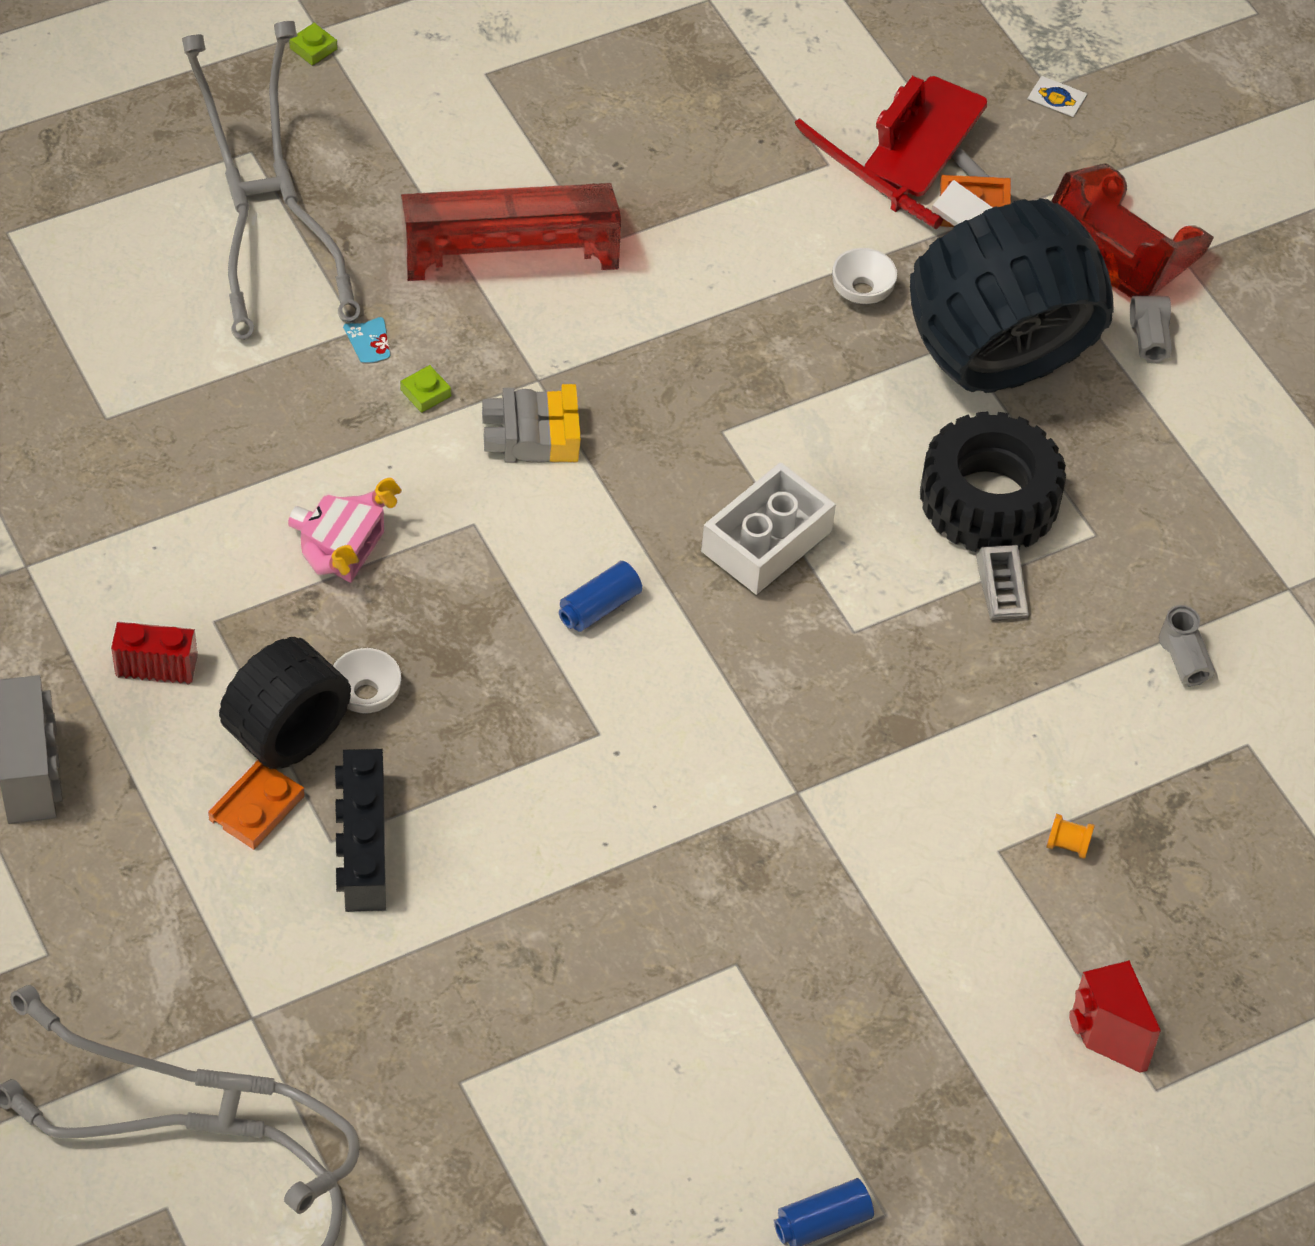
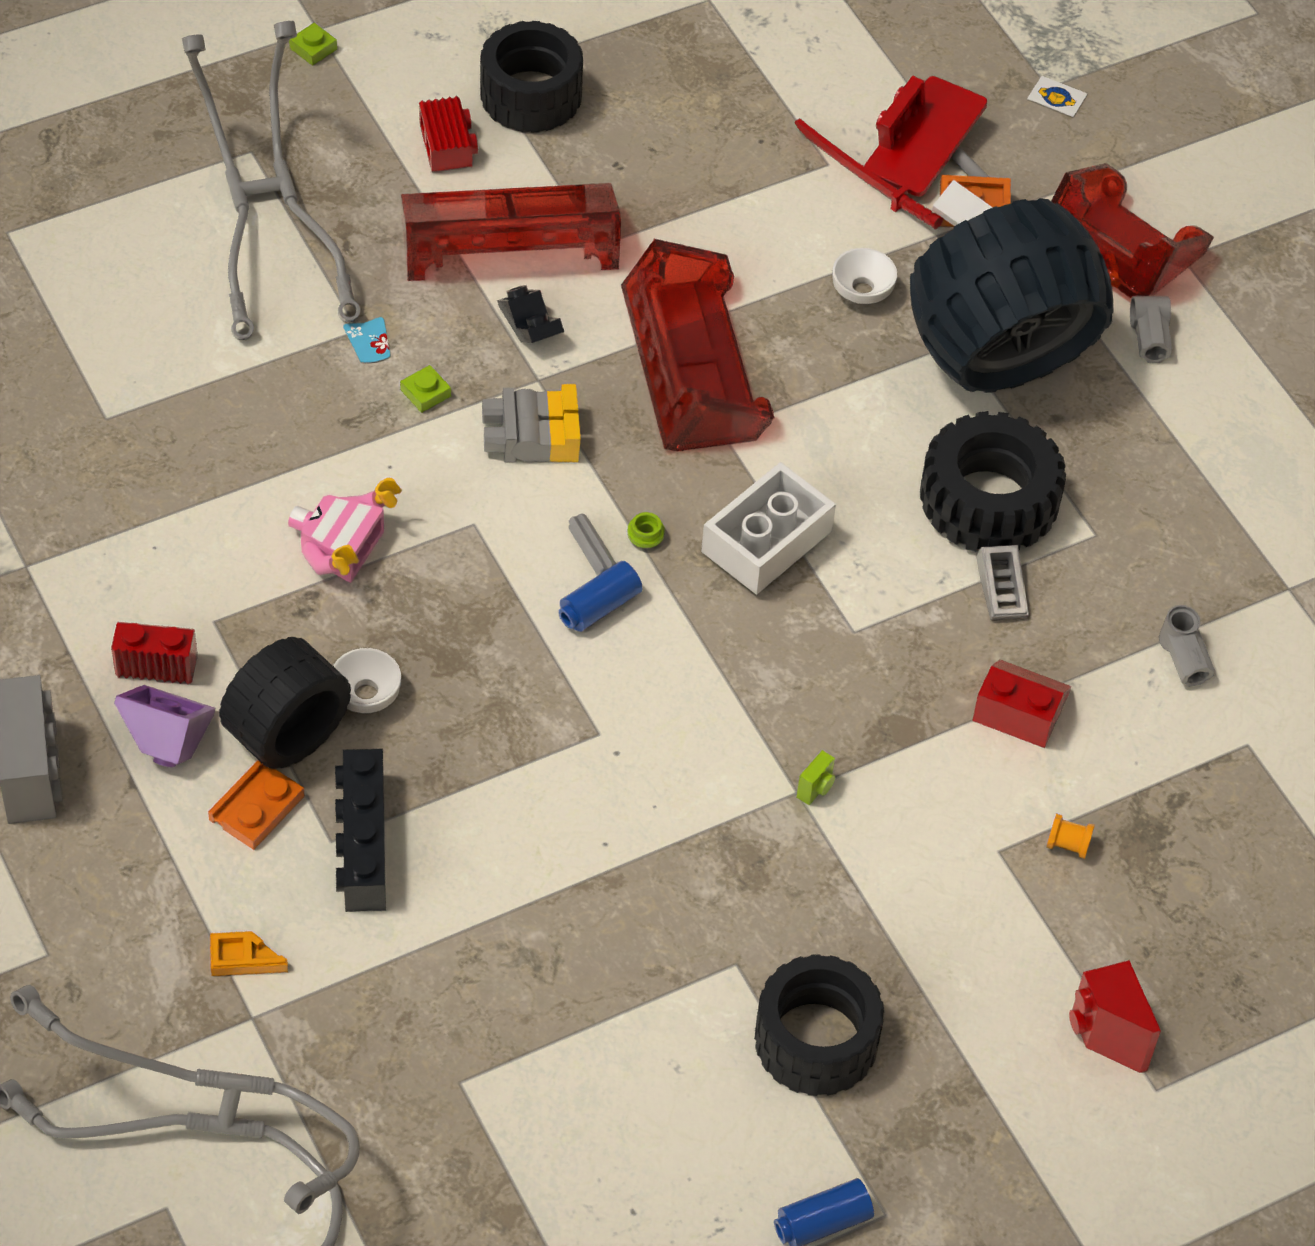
(164, 723): none -> medium lavender slope
(243, 954): none -> light orange tile
(446, 133): none -> red brick
(528, 315): none -> black slope
(533, 48): none -> black tyre
(590, 543): none -> light grey axle
(646, 523): none -> lime plate
(691, 348): none -> clear red windscreen
(816, 778): none -> lime plate
(828, 983): none -> black tyre
(1020, 702): none -> red slope

